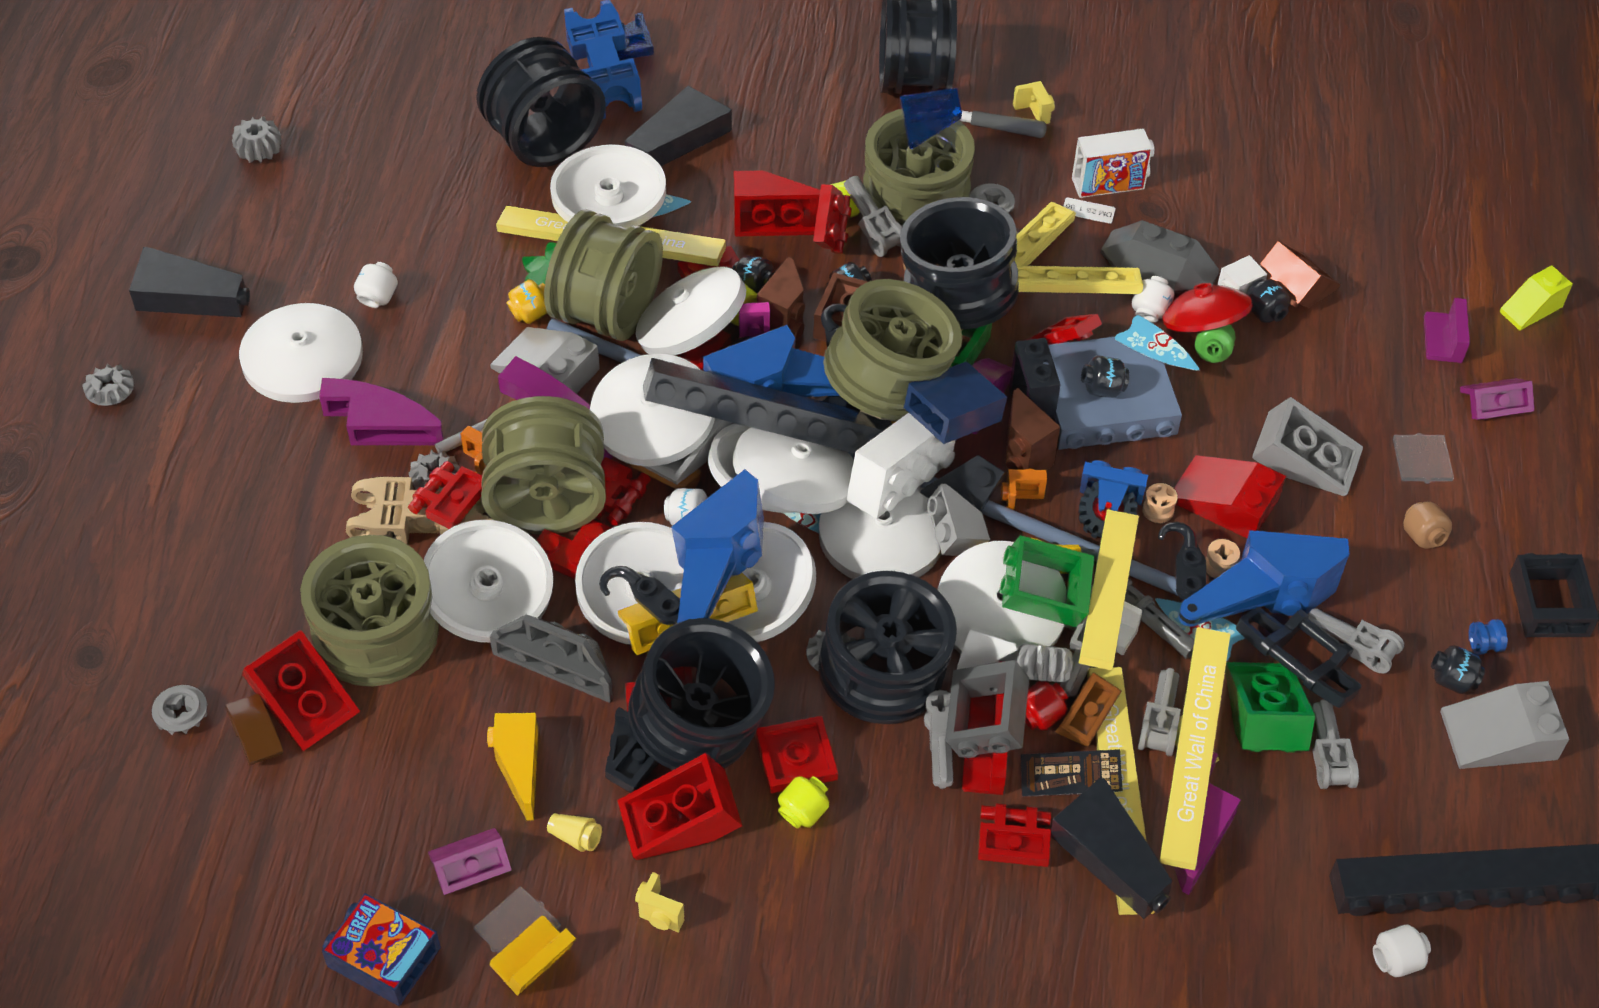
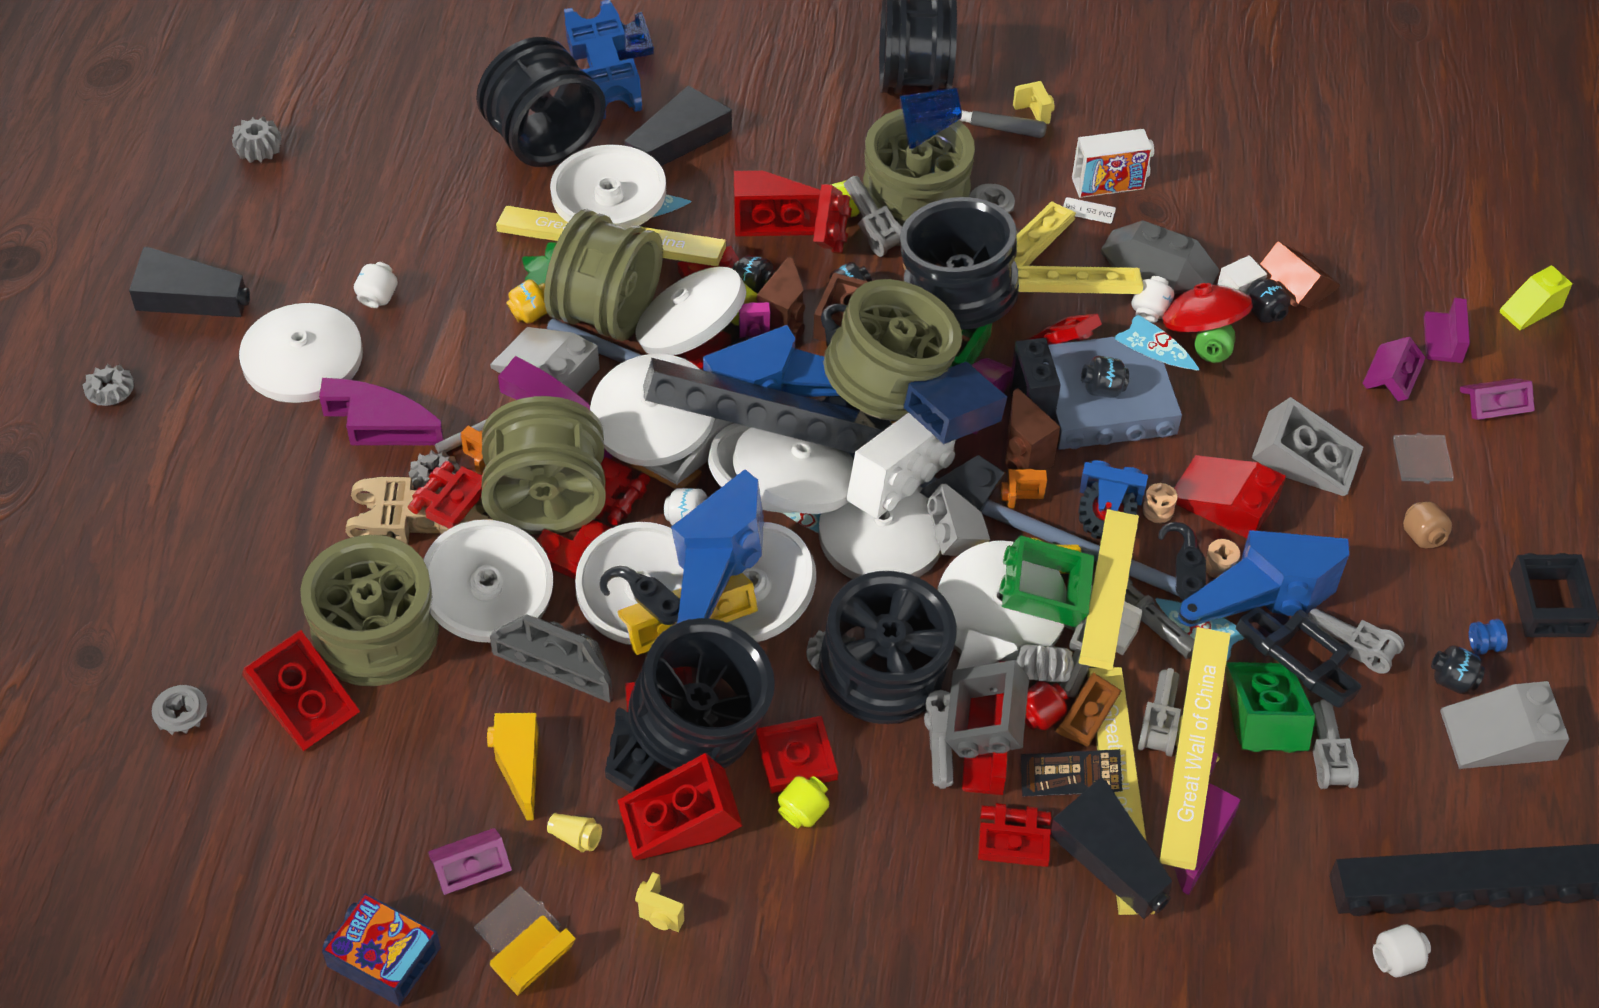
(254, 729): reddish brown slope -> none
(1396, 366): none -> magenta panel

